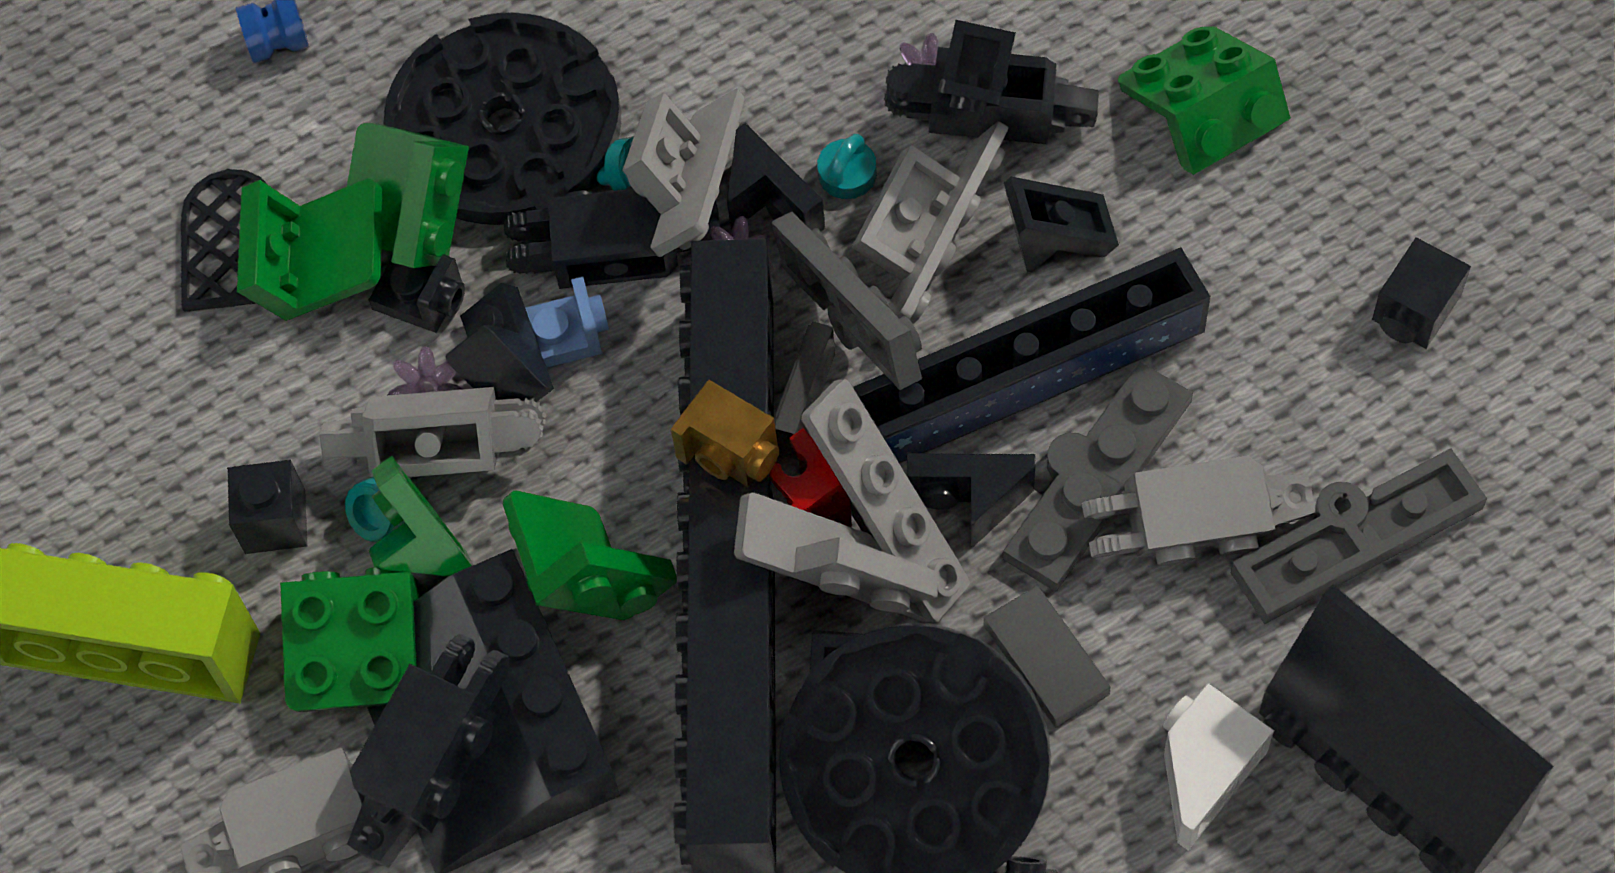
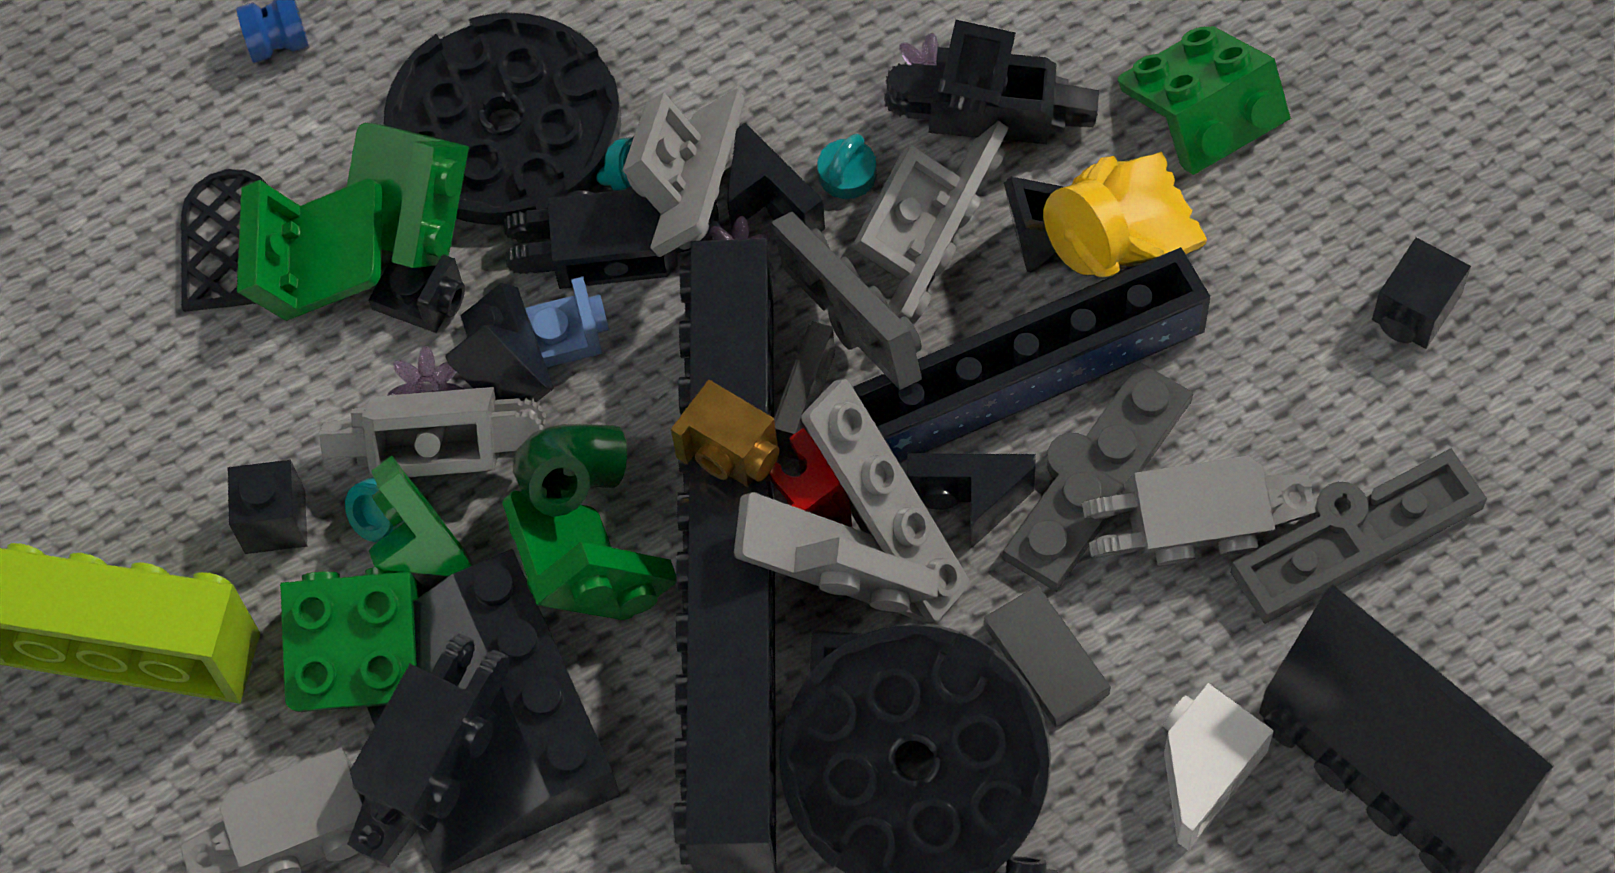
(565, 461): none -> dark green cylinder
(1120, 216): none -> yellow hair

